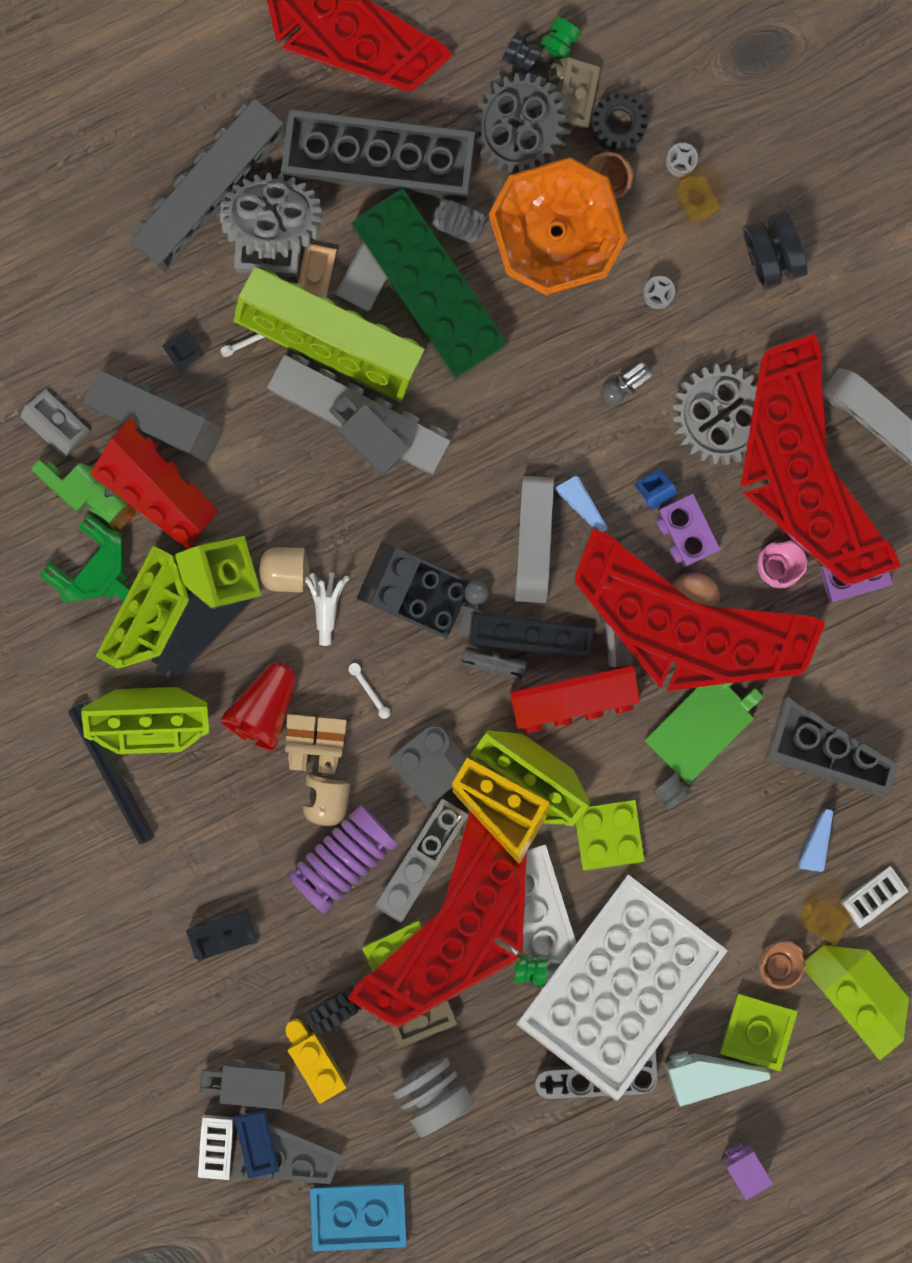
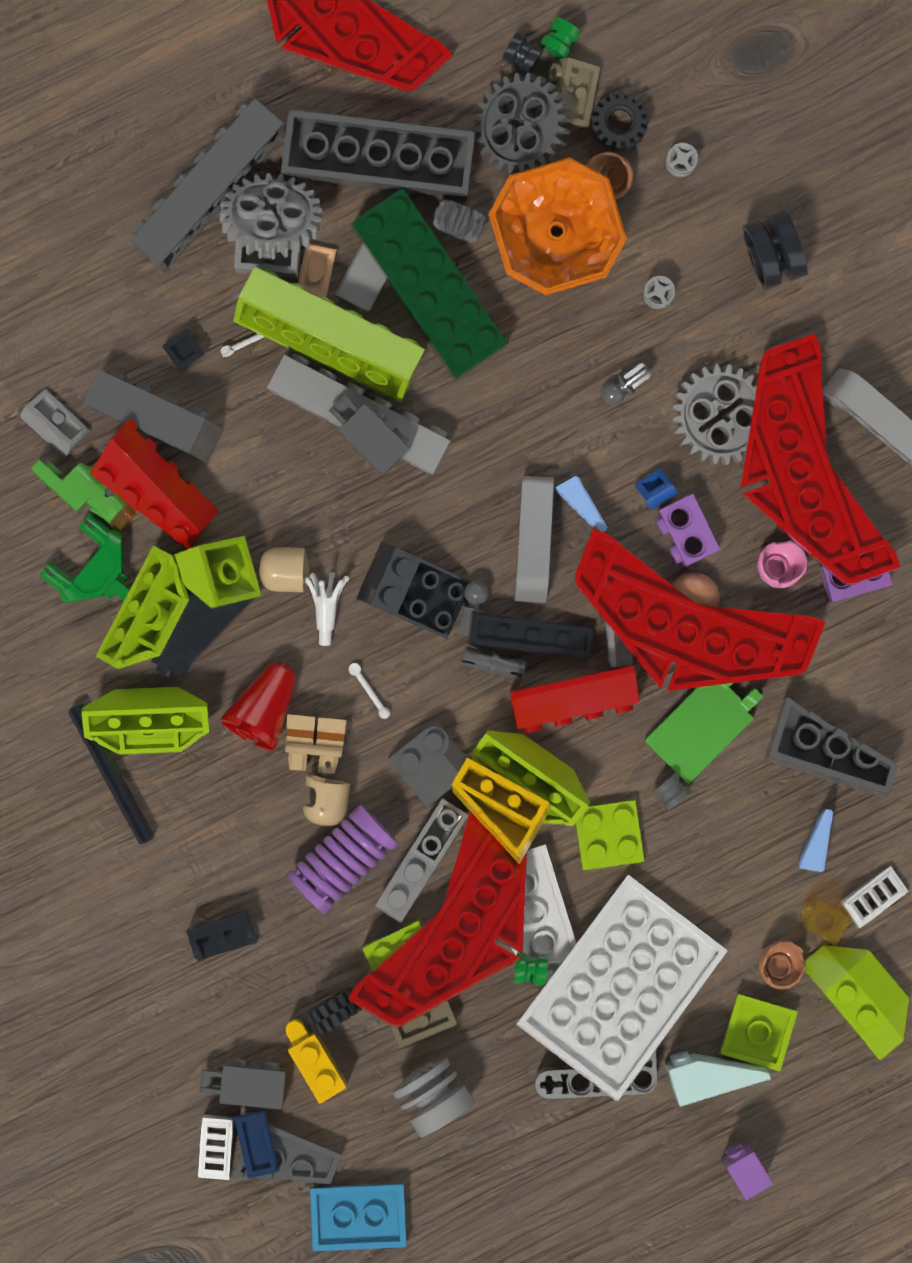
(693, 213): clear yellow brick -> none

